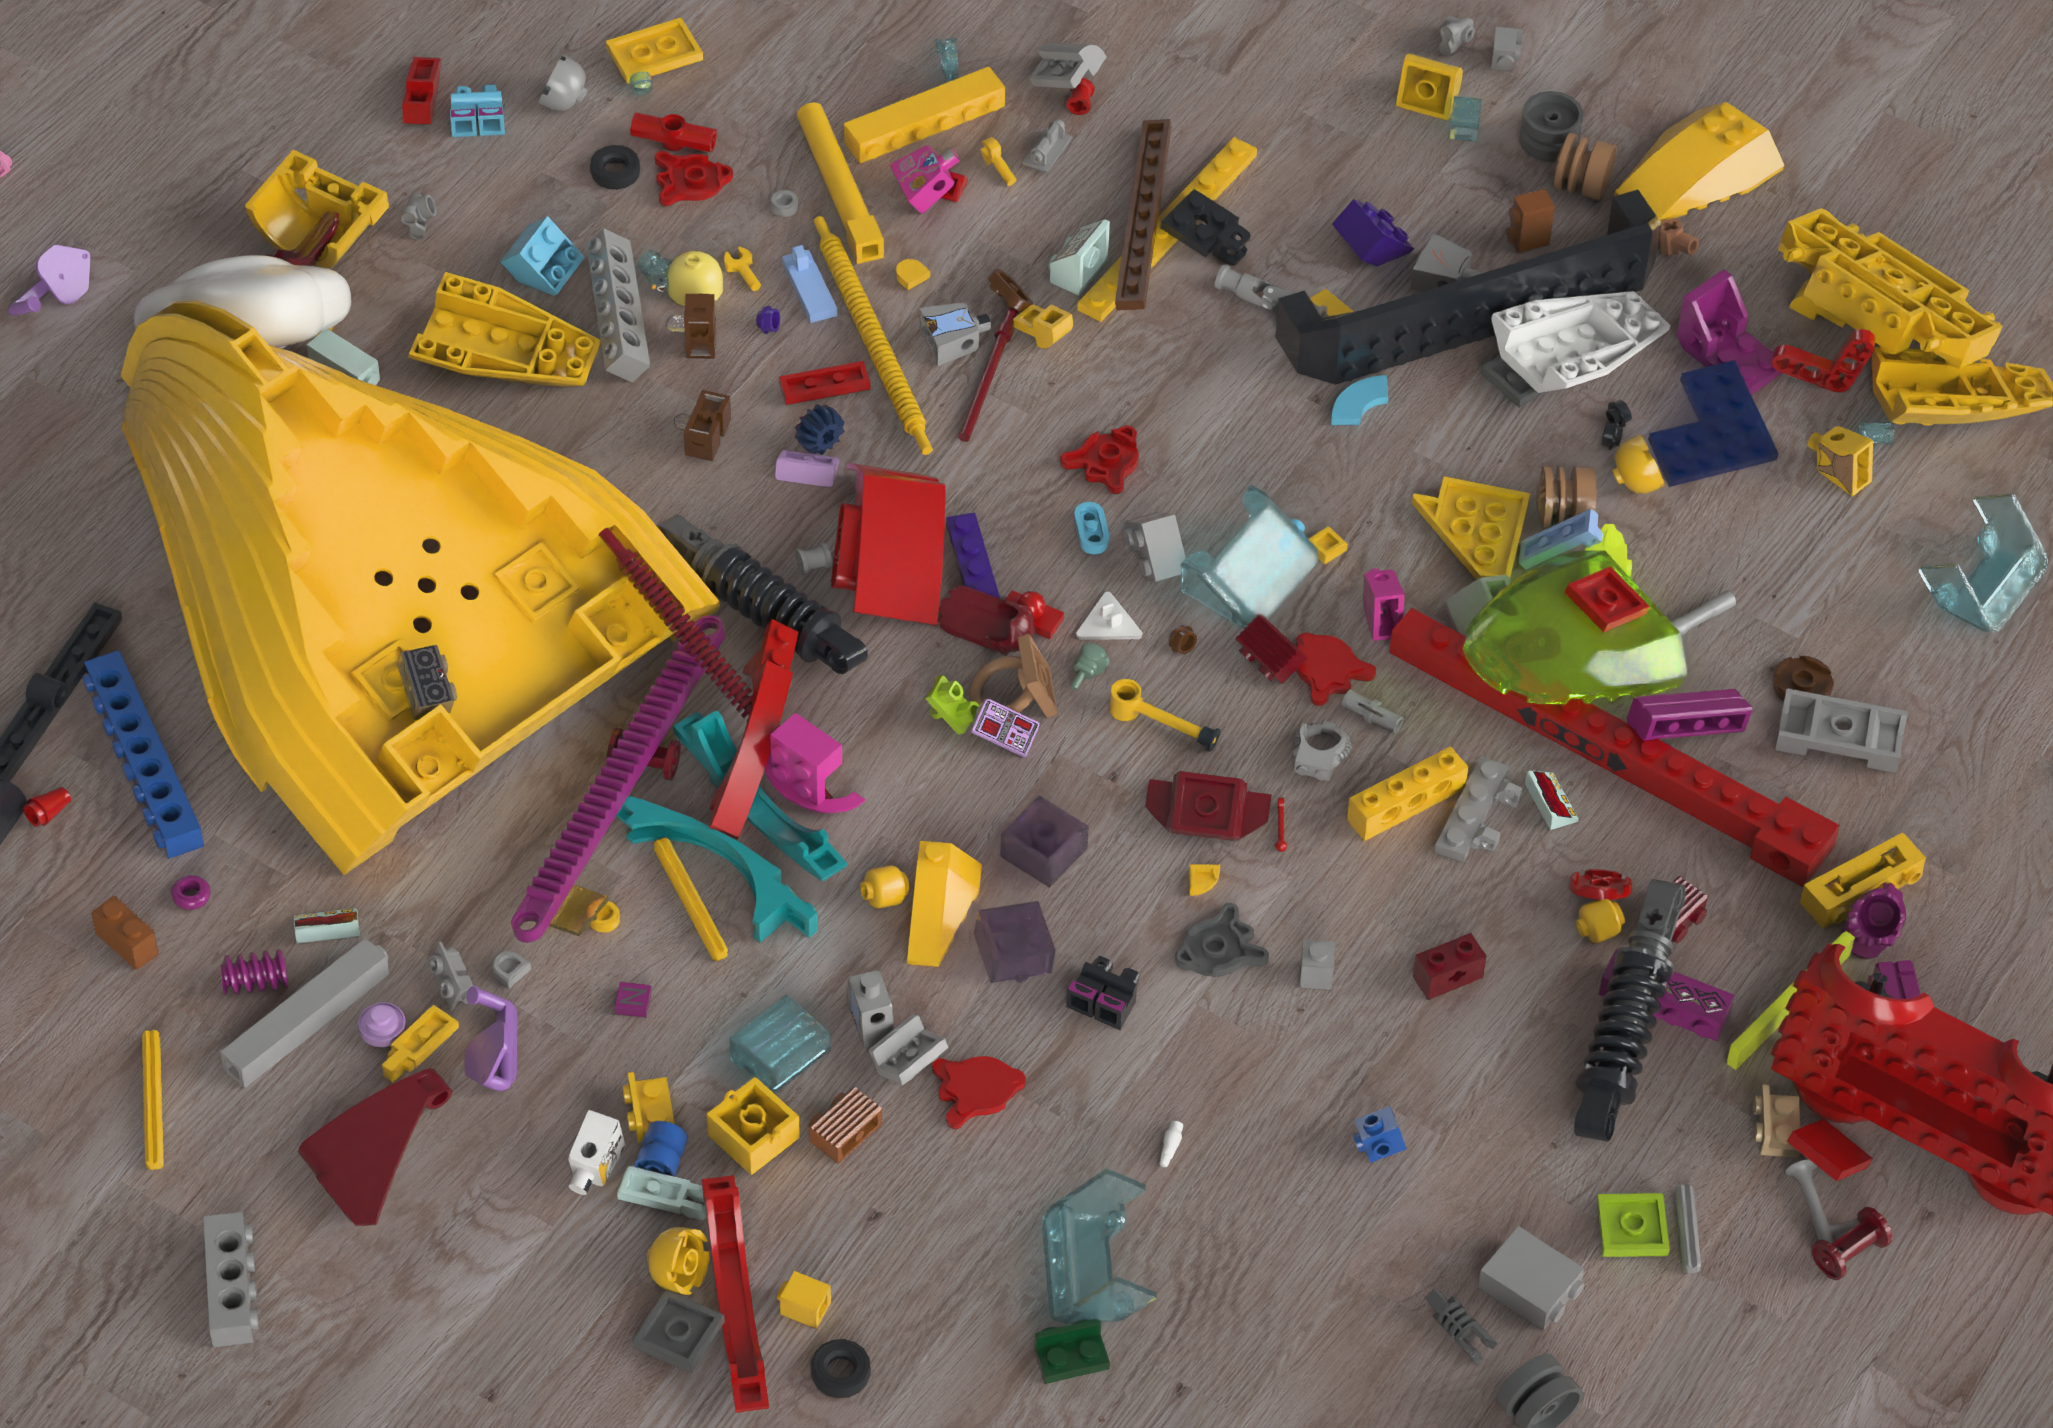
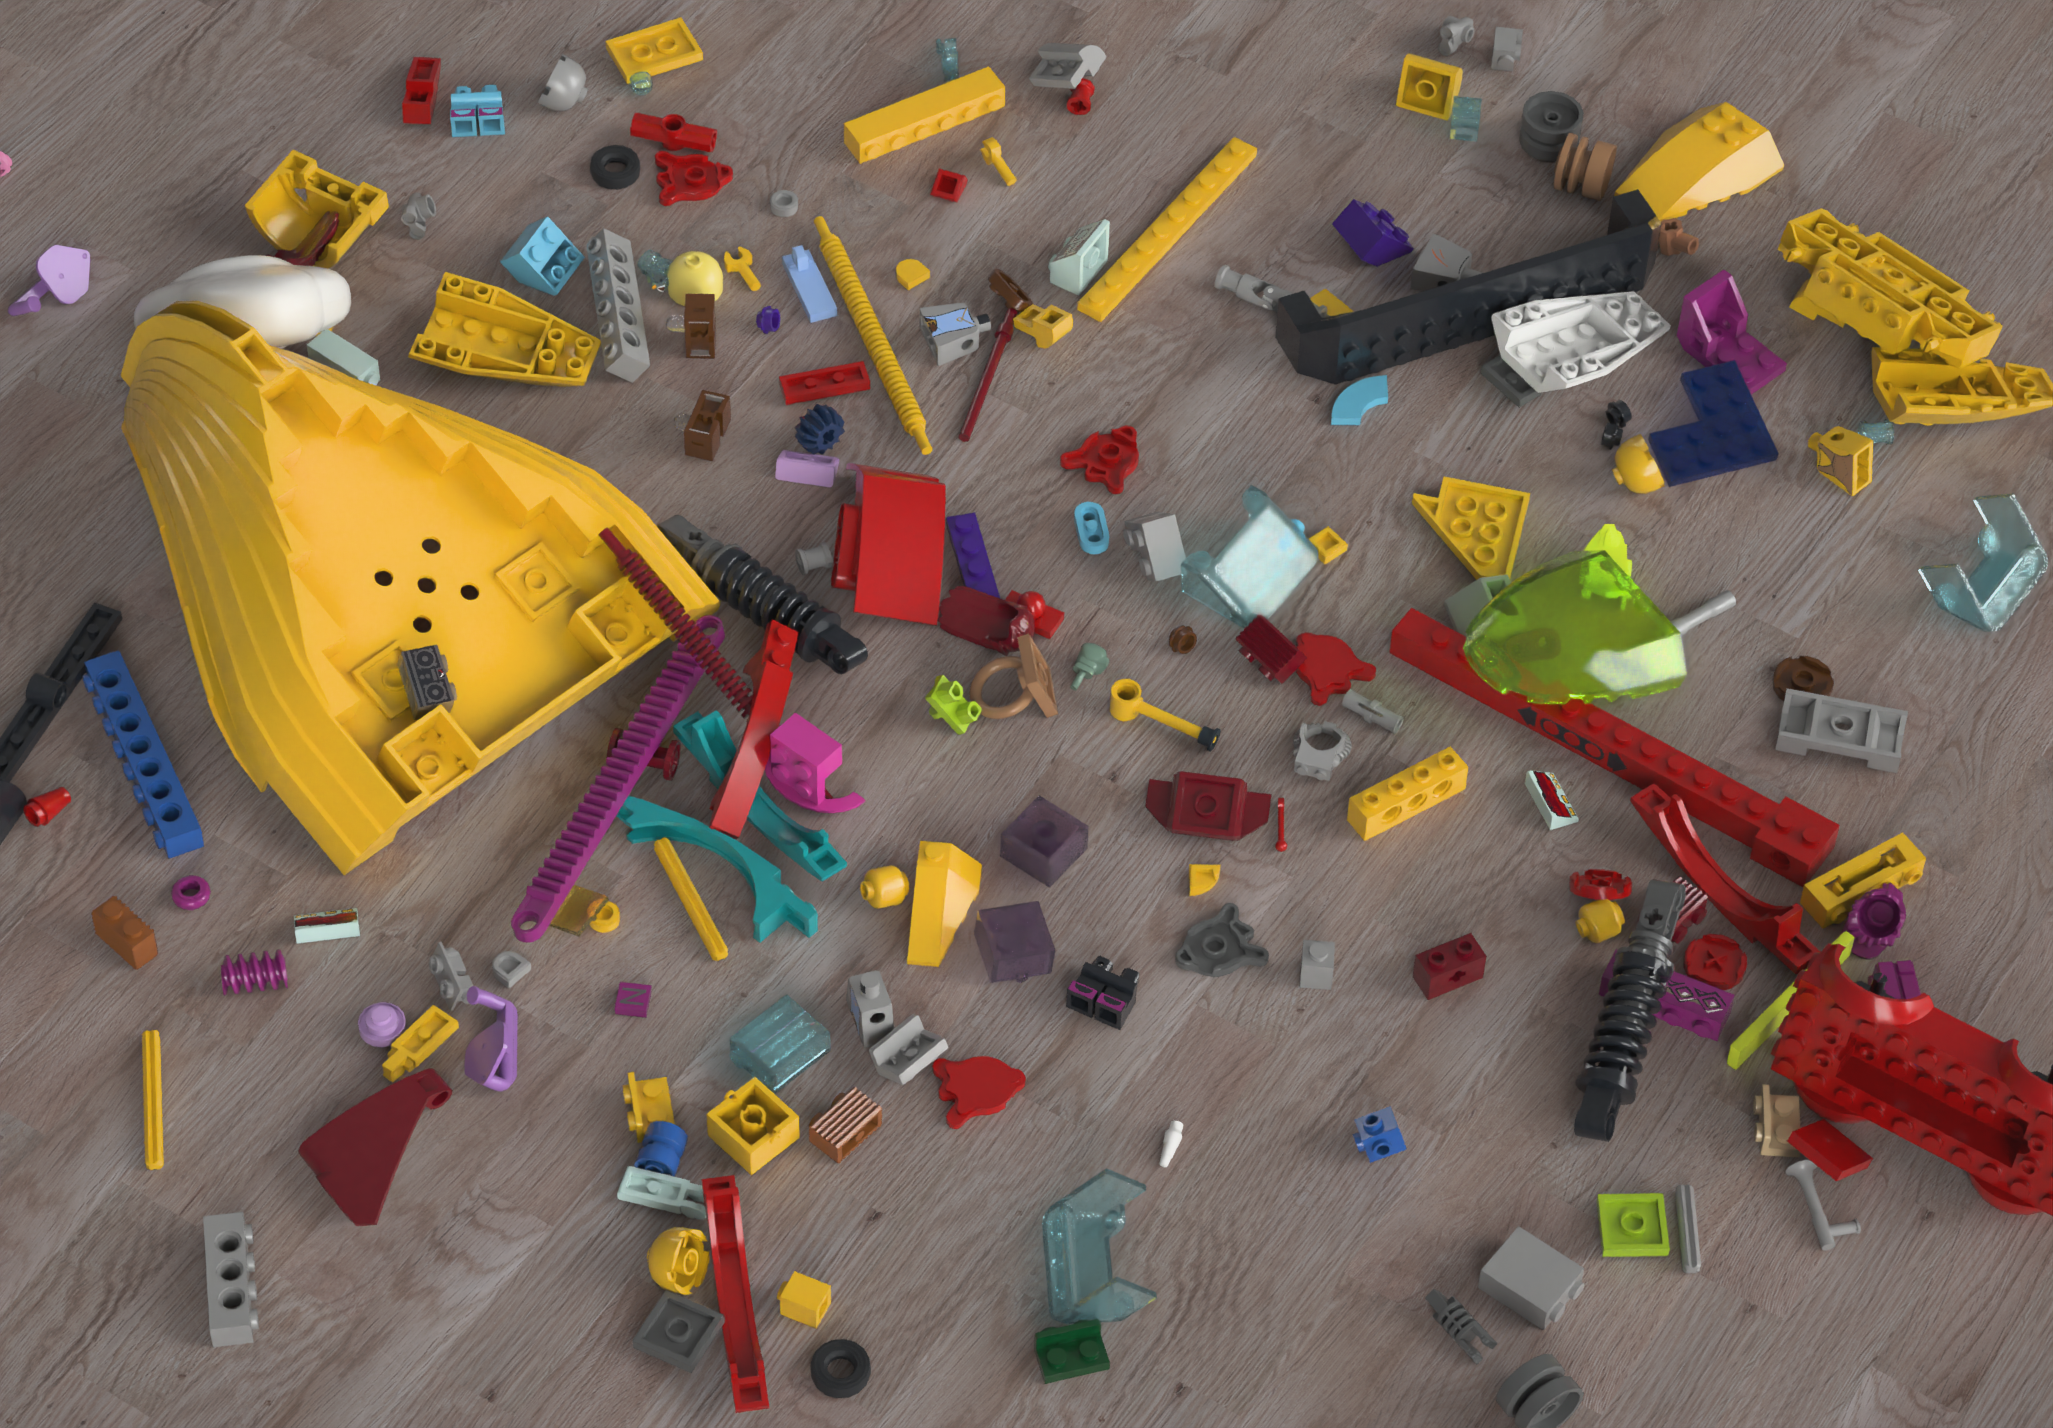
(305, 1012): light grey brick -> none
(595, 1151): white torso -> none
(861, 227): yellow brick -> none
(925, 175): dark pink torso -> none
(1004, 727): slope -> none
(1048, 147): light grey hinge -> none
(1108, 621): white piece -> none
(1143, 215): reddish brown plate -> none
(1215, 236): black plate -> none
(1381, 591): dark pink torso -> none
(1466, 823): light grey hinge -> none
(1531, 221): dark orange brick -> none
(1560, 539): light blue hinge -> none
(1565, 496): medium nougat wheel -> none
(1606, 599): red tile -> none
(1689, 714): magenta brick -> none
(1715, 961): none -> red tile
(1770, 924): none -> red slope
(1829, 370): red beam -> none
(1870, 1230): dark red hose -> none

